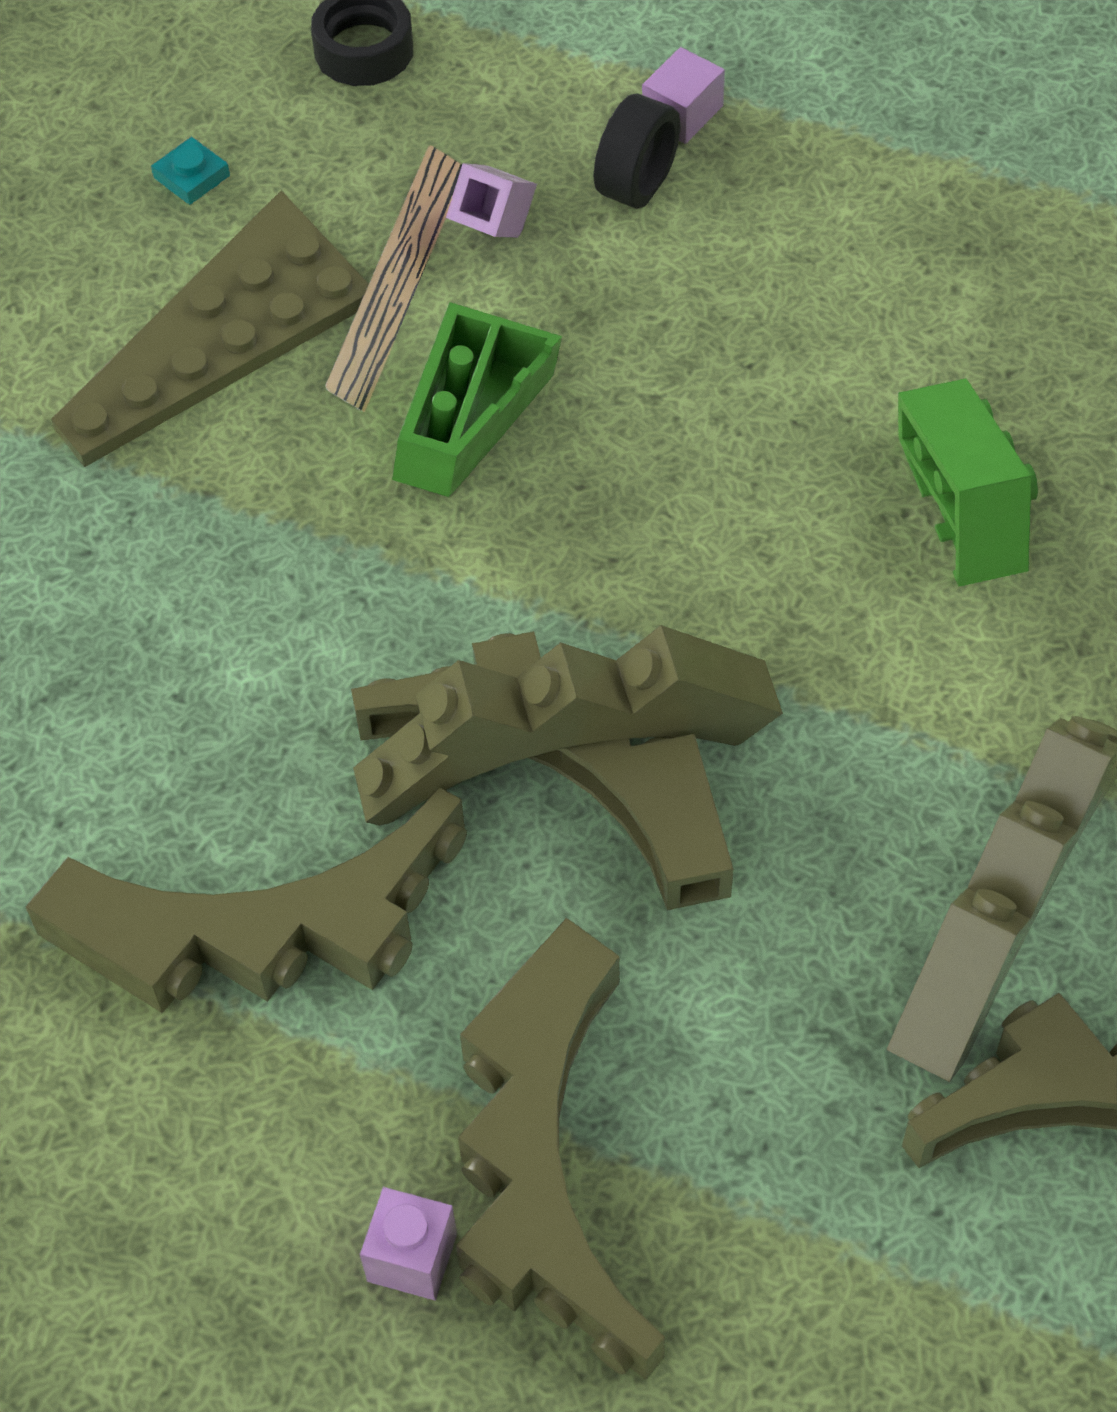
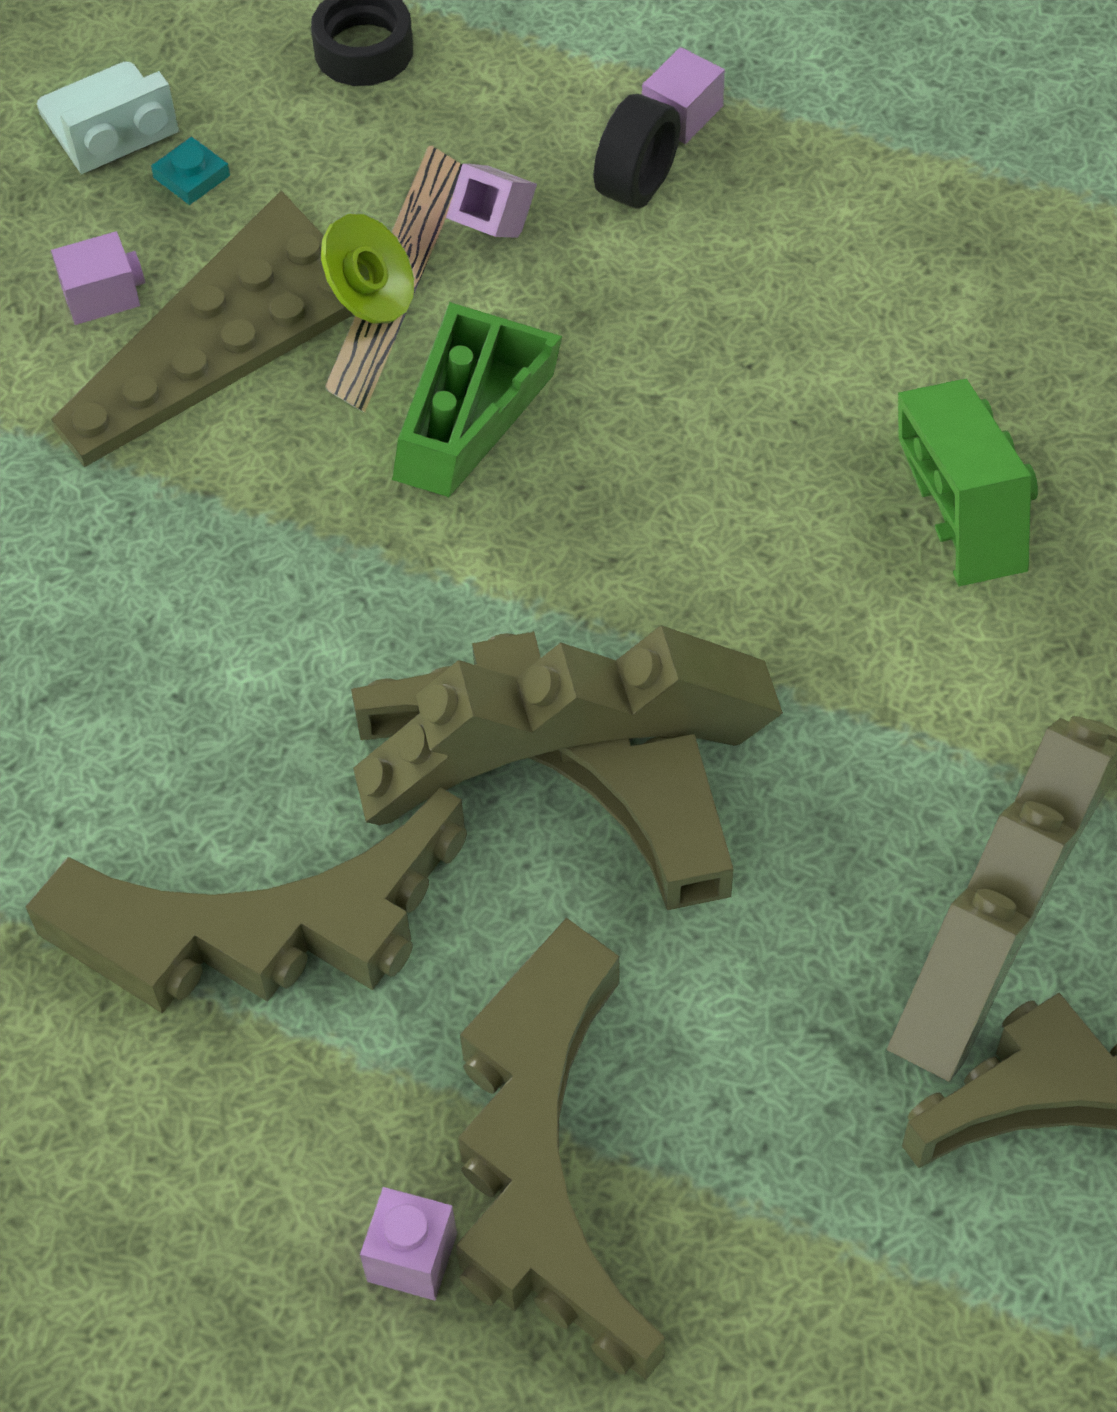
(98, 277): none -> lavender brick
(109, 115): none -> light aqua bracket
(367, 268): none -> lime dish

